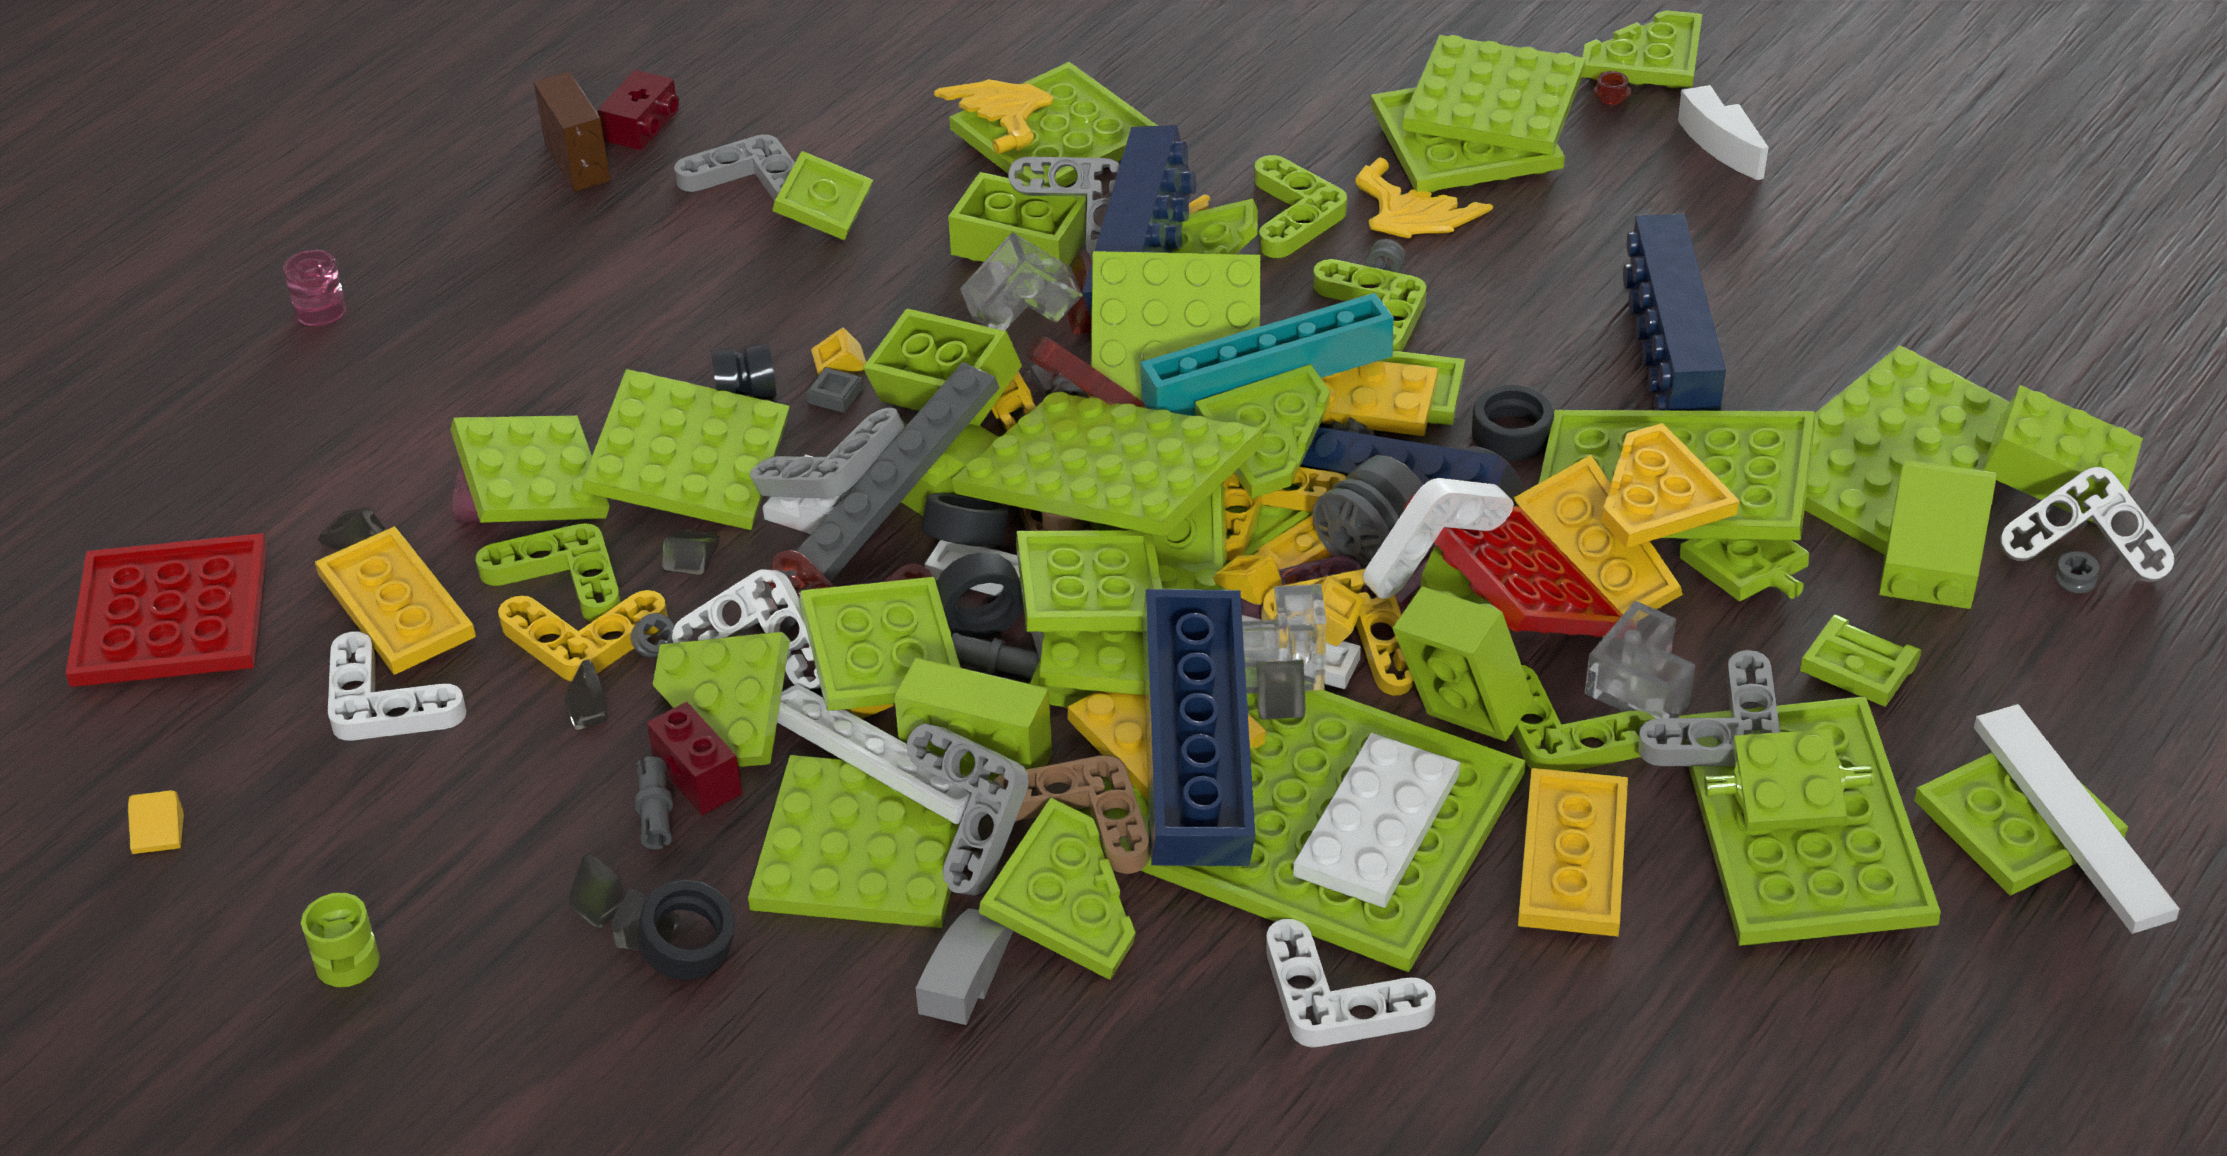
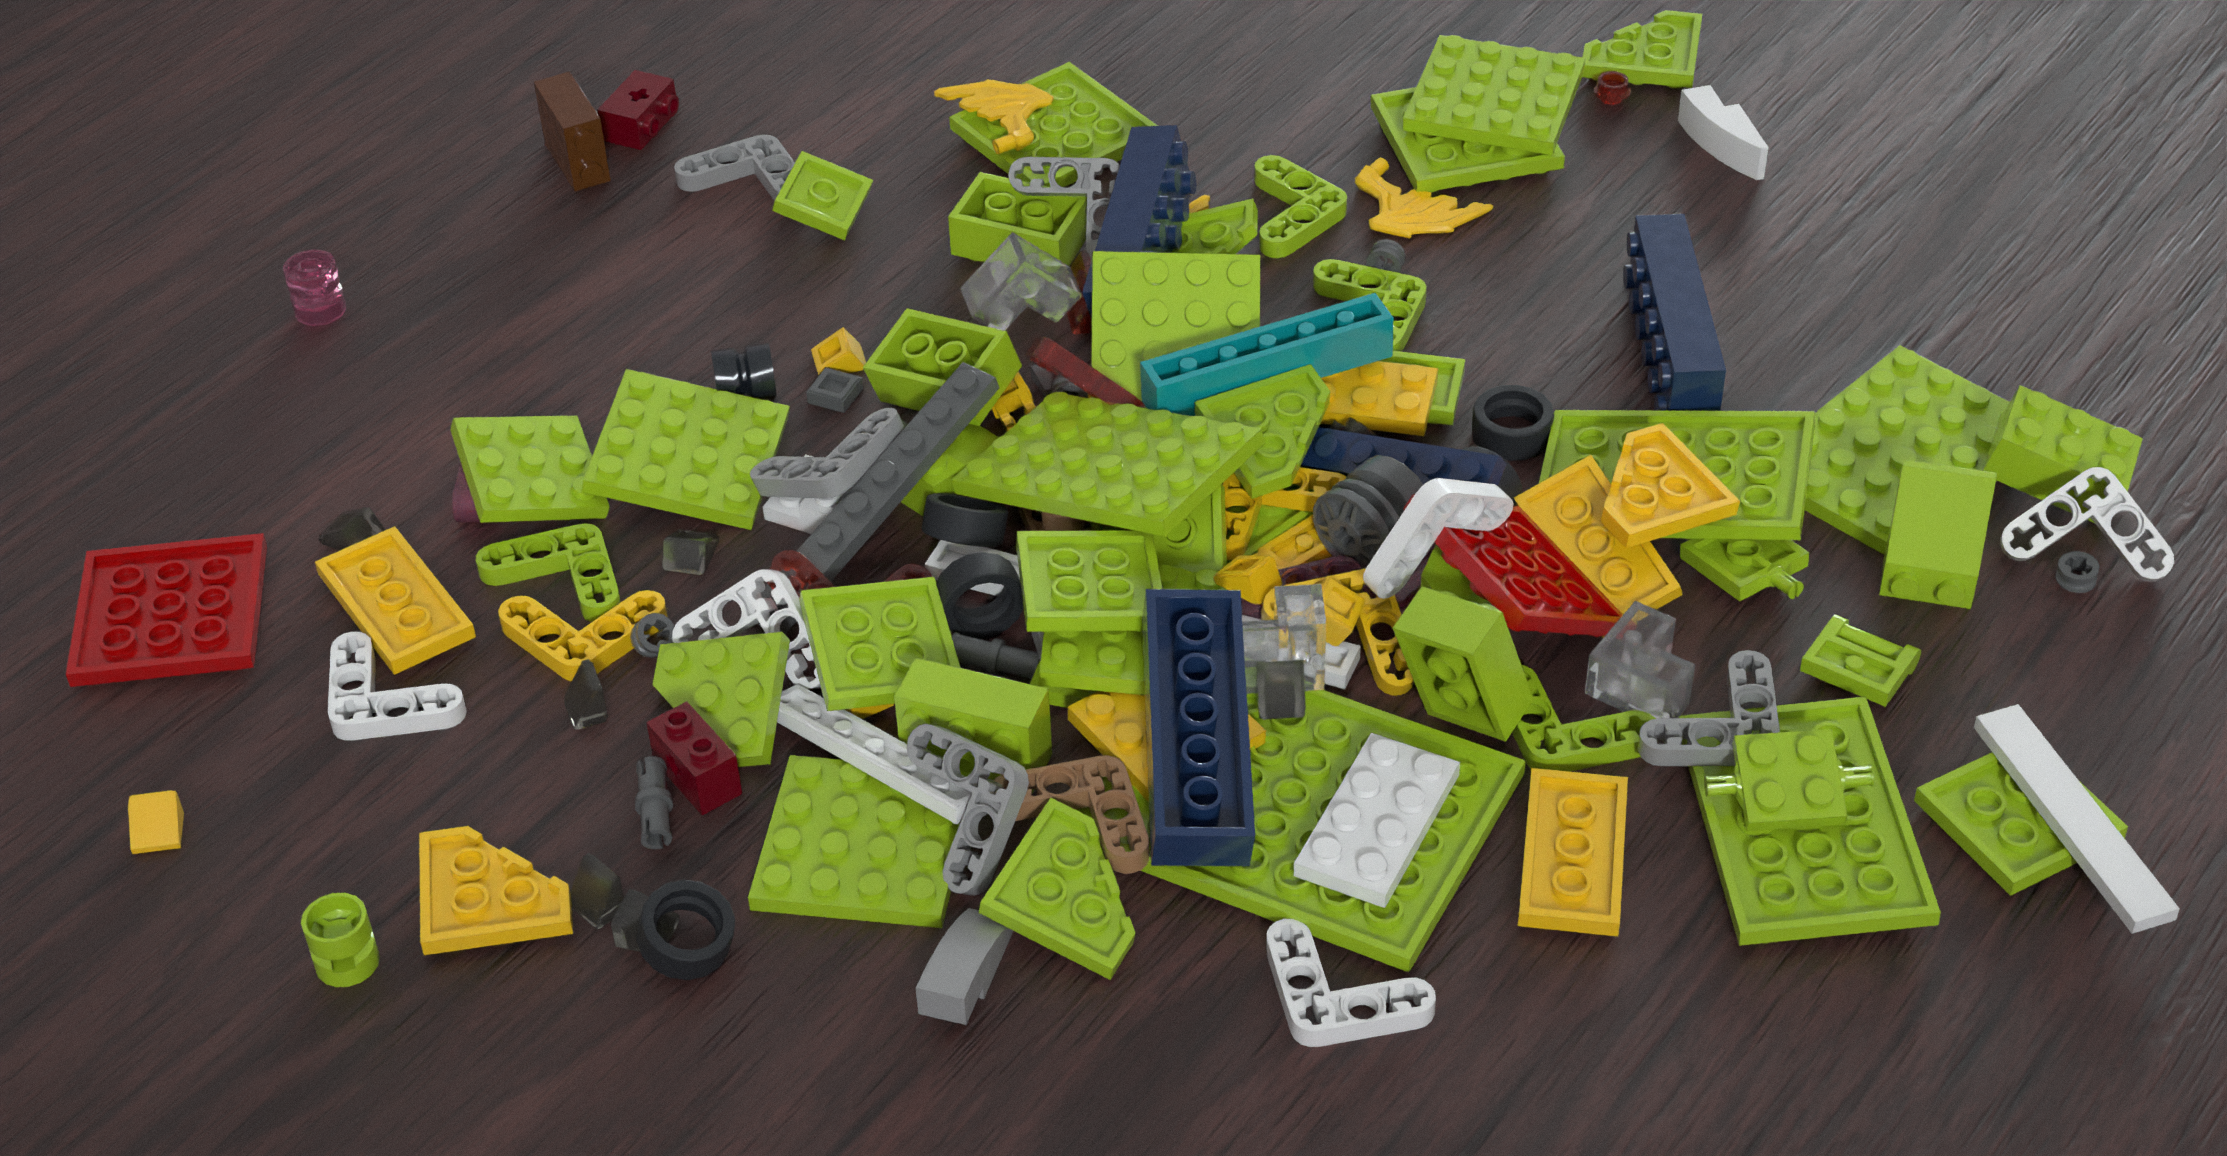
(484, 895): none -> yellow plate

